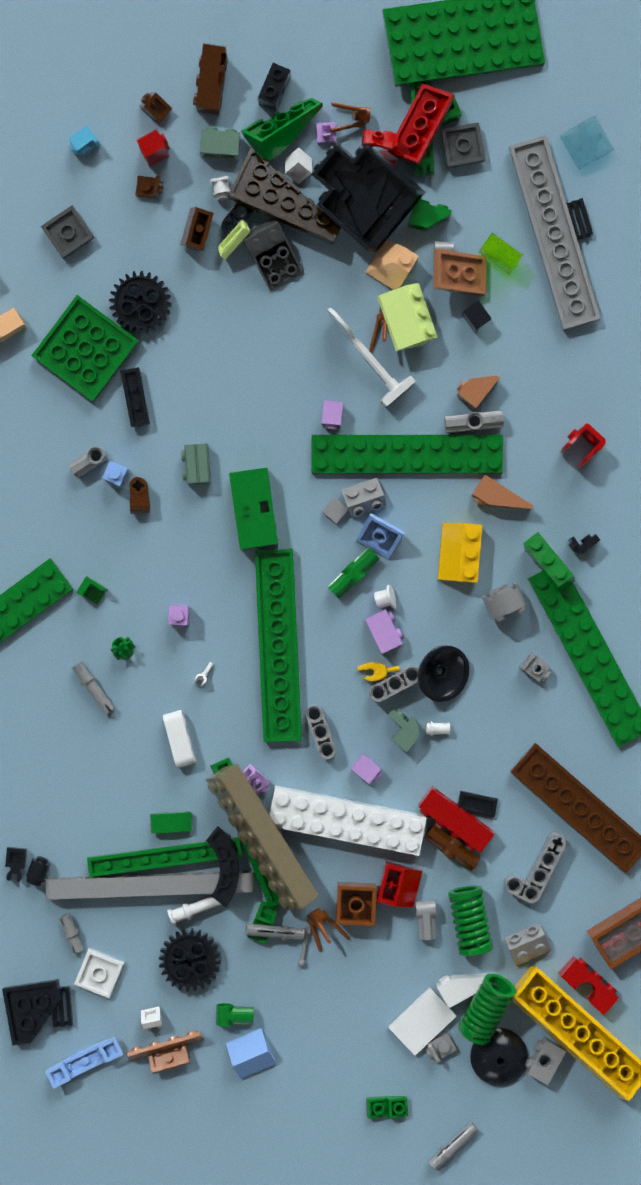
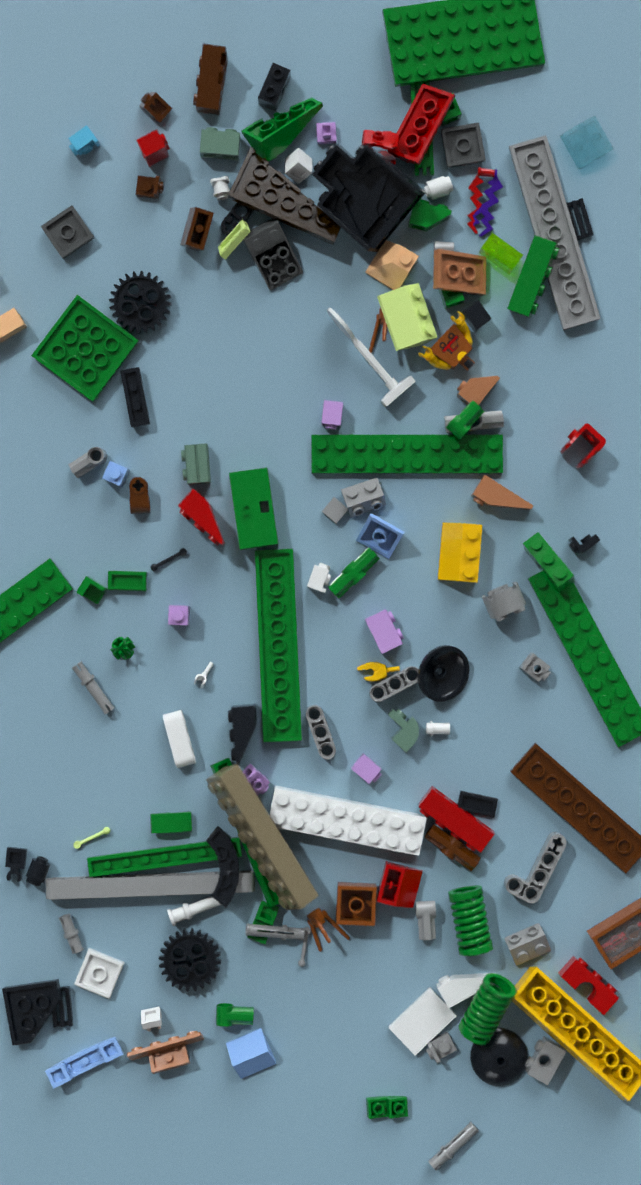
(77, 844): none -> yellowish green hinge
(127, 580): none -> green tile
(182, 552): none -> black hinge
(200, 510): none -> red slope
(243, 723): none -> black slope
(319, 577): none -> white brick
(360, 114): dark orange plant -> none
(385, 598): white piece -> none
(438, 187): none -> white brick
(451, 298): none -> green panel
(451, 347): none -> torso
(462, 423): none -> green piece
(483, 208): none -> piece
(532, 276): none -> green brick

